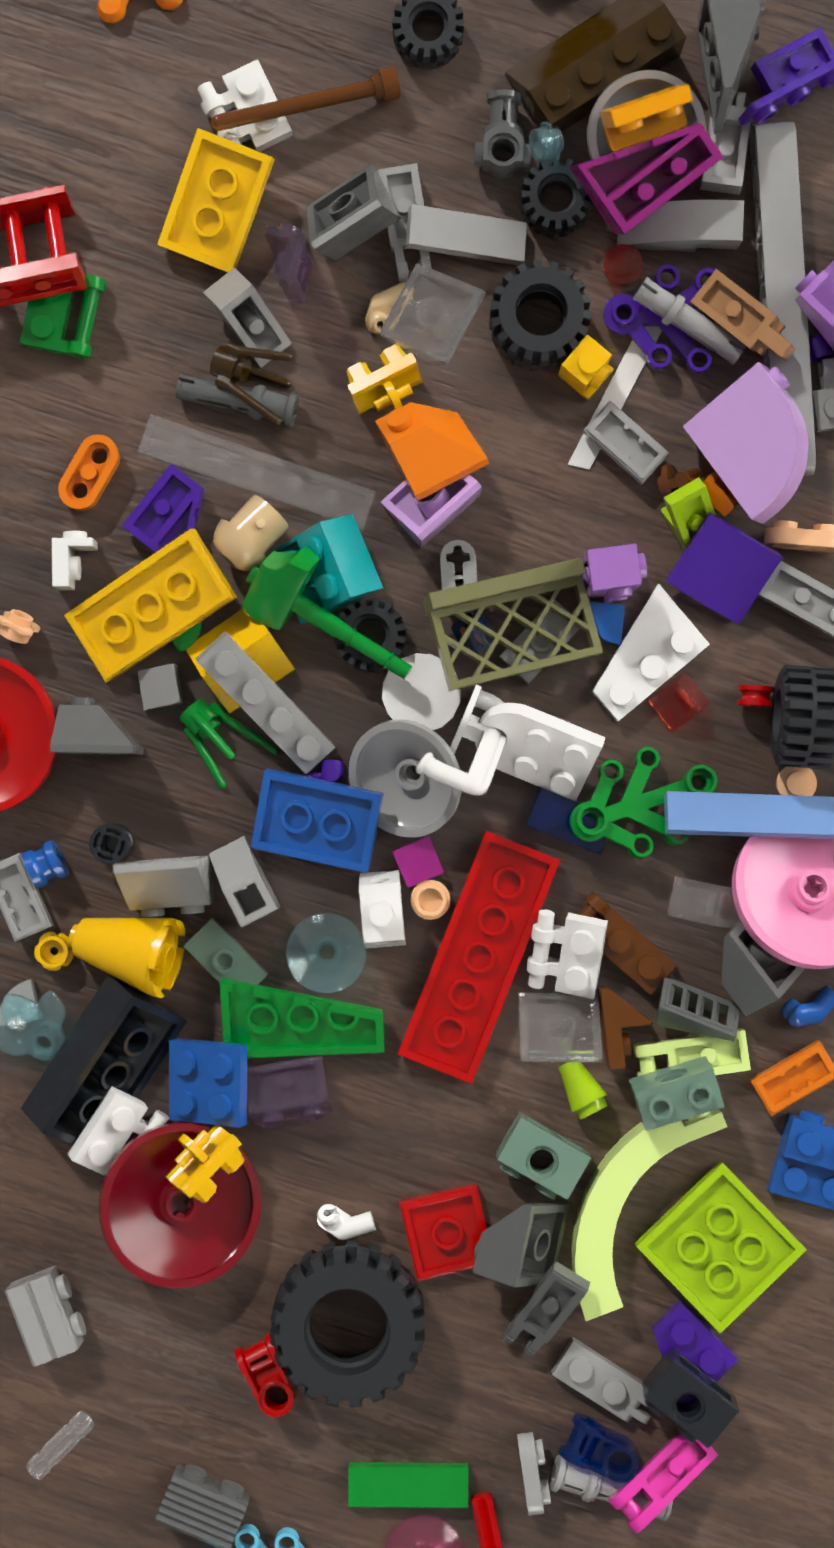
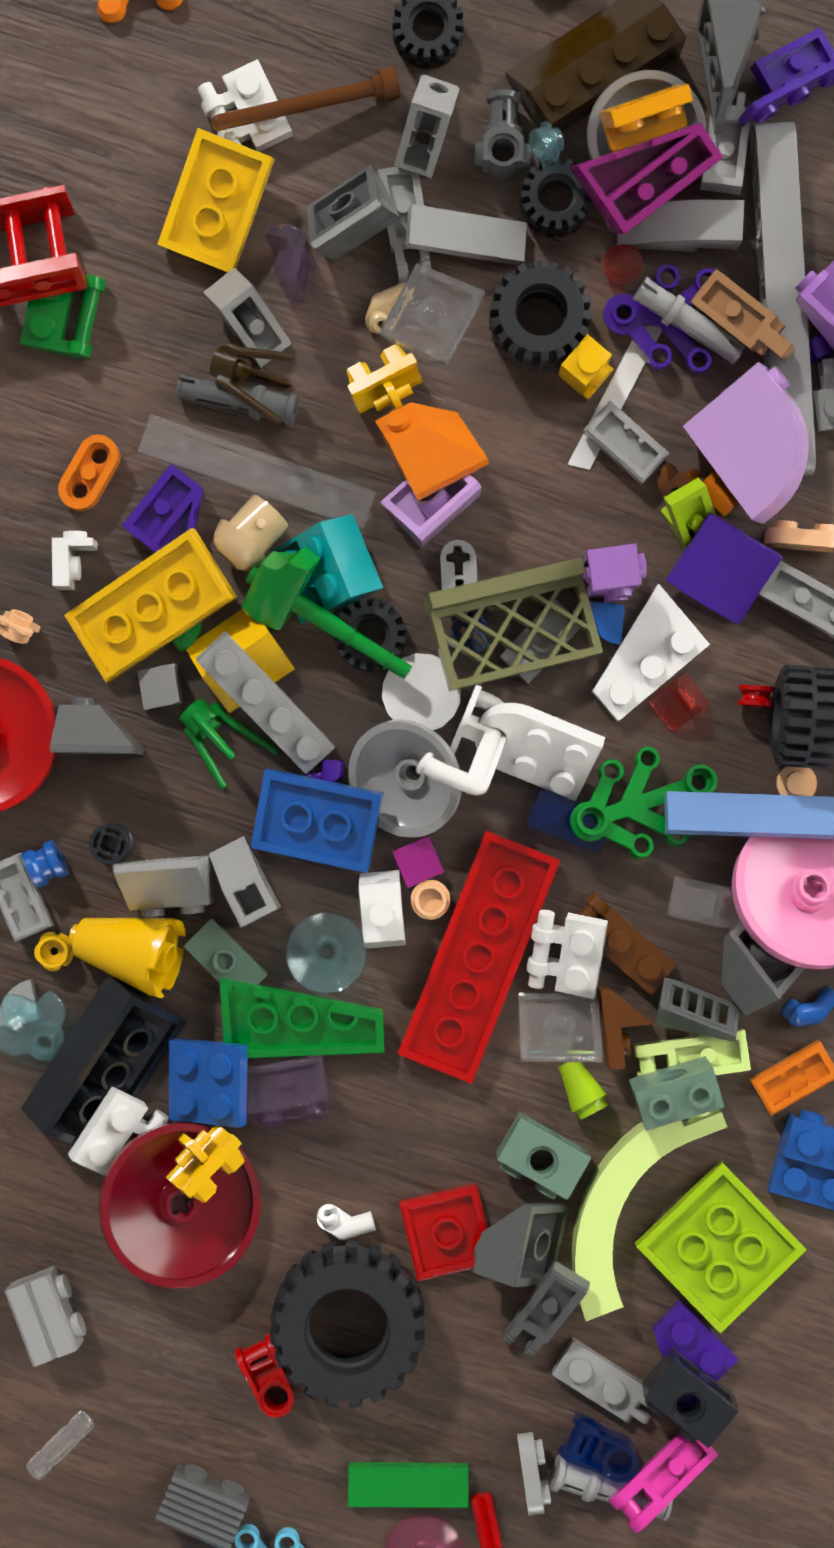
(431, 114): none -> light grey torso

